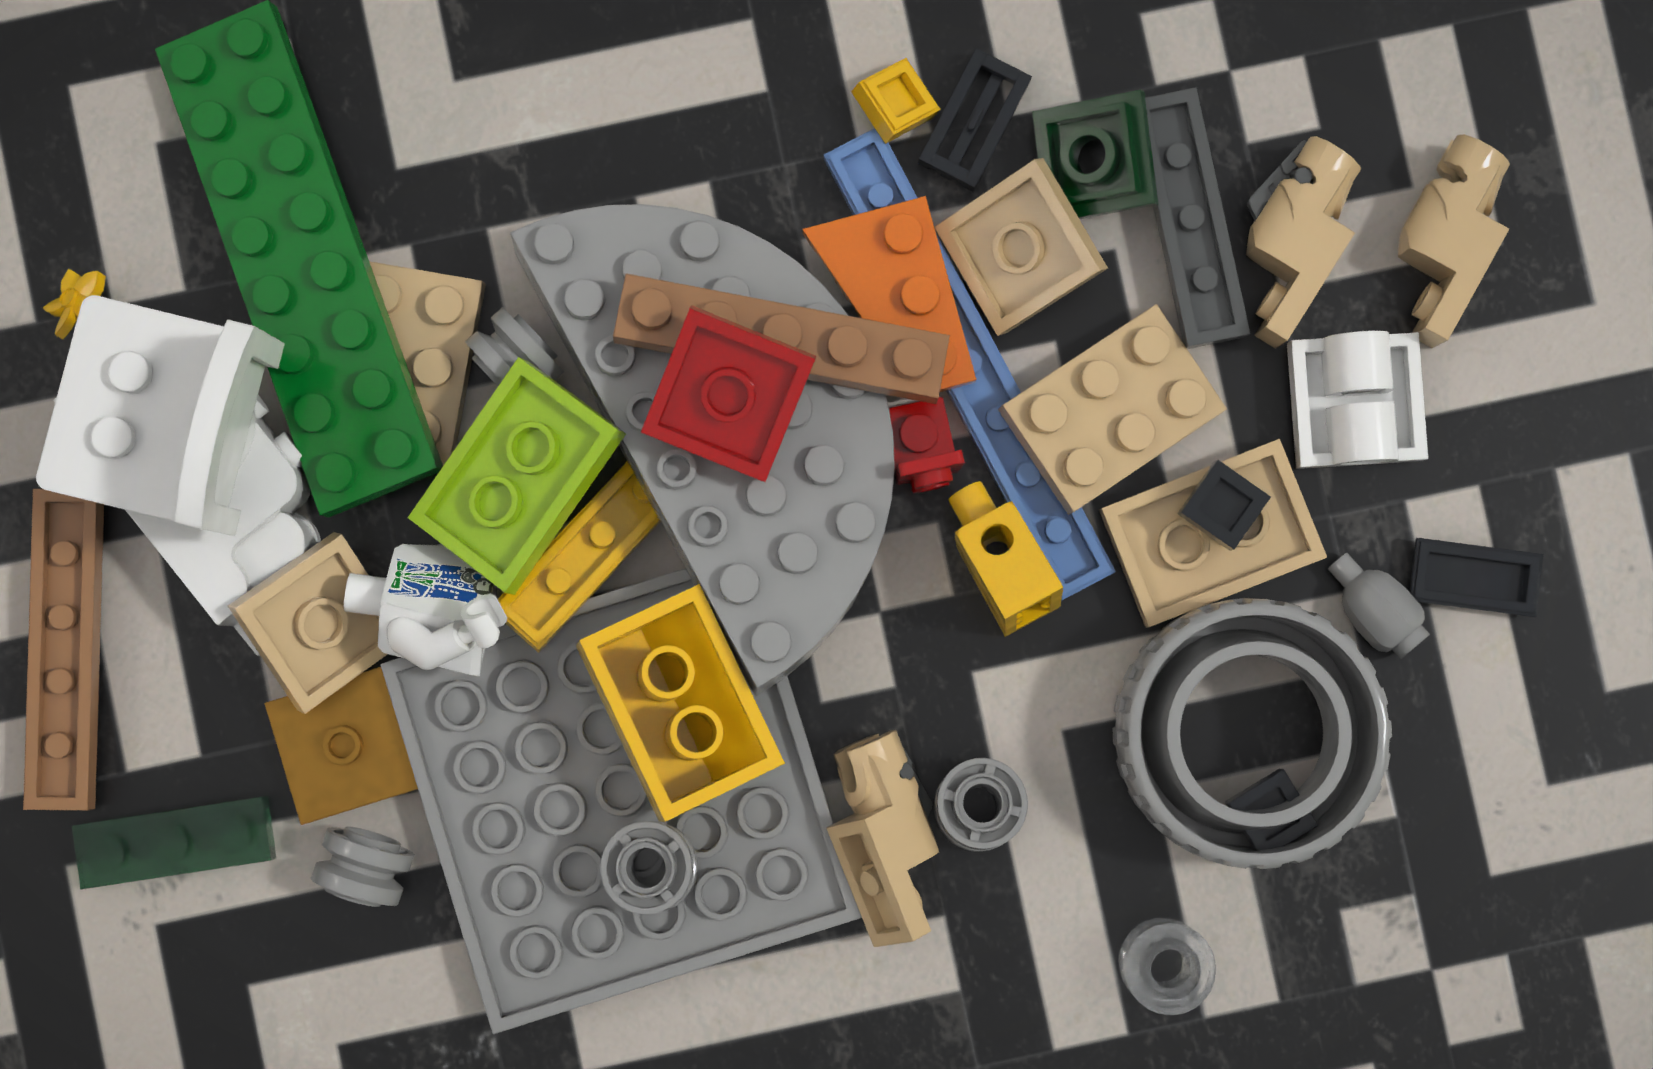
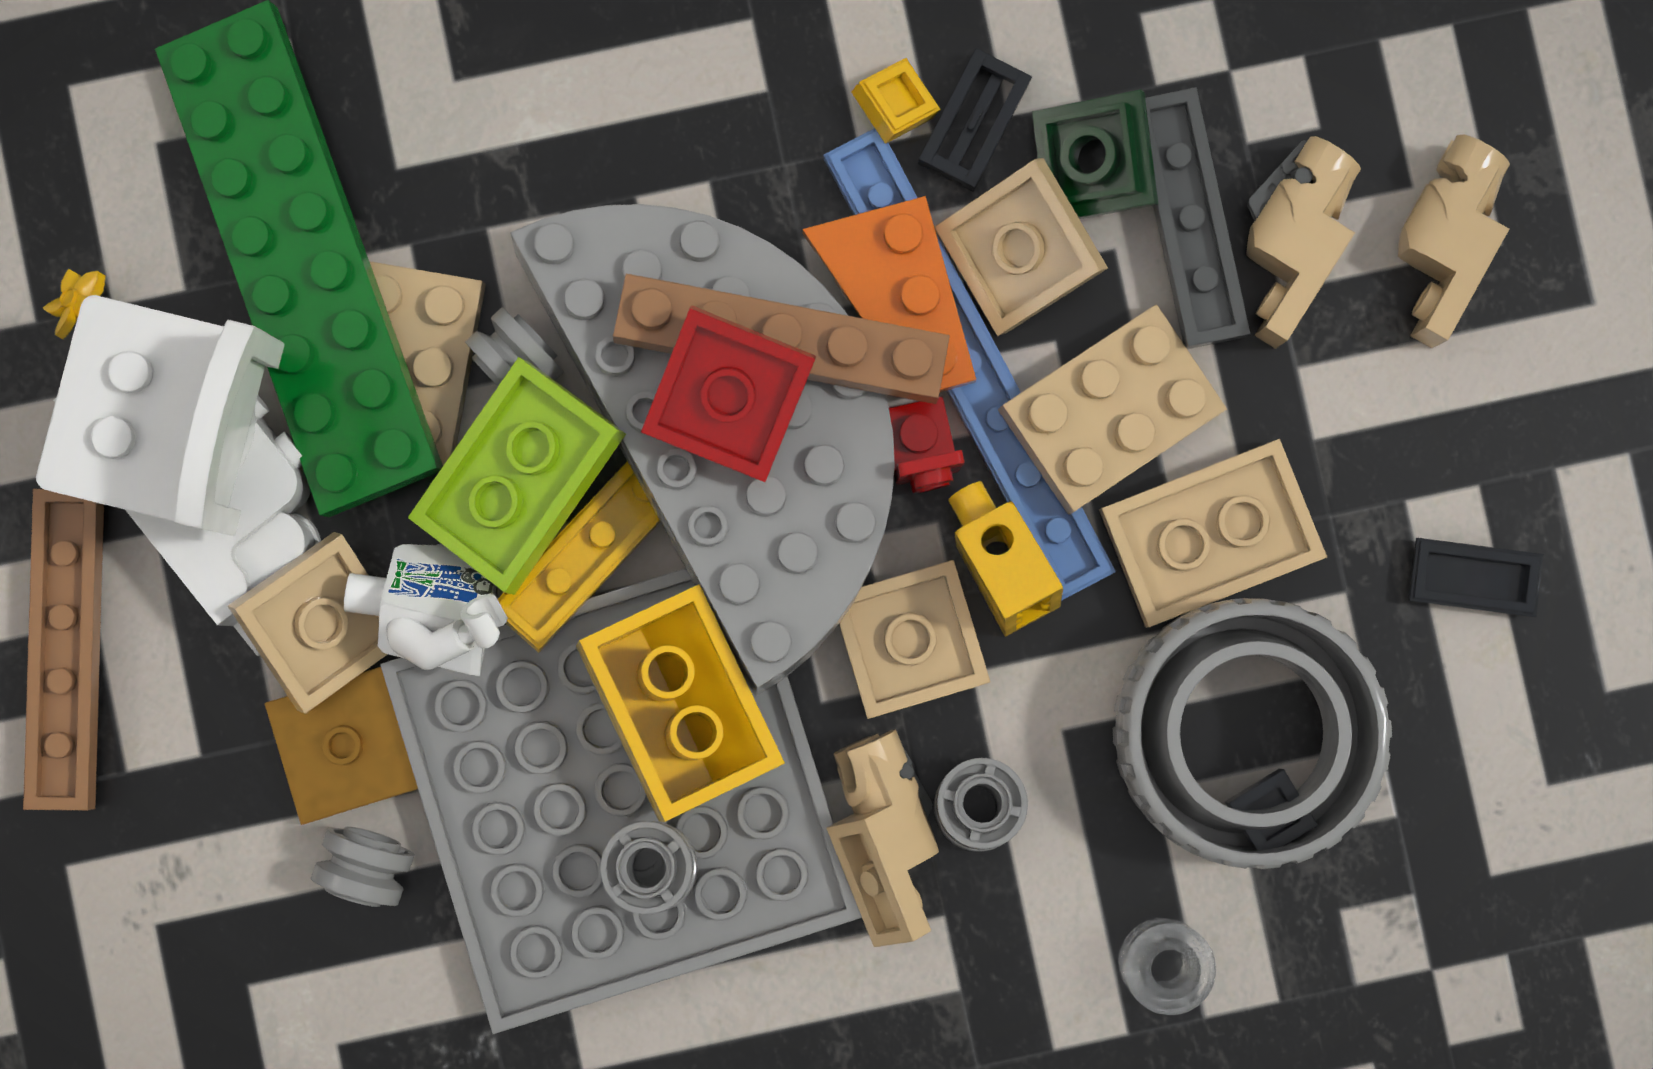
(174, 842): clear green plate -> none
(912, 640): none -> tan plate
(1224, 505): black plate -> none
(1357, 399): white plate -> none
(1380, 607): light grey plant -> none

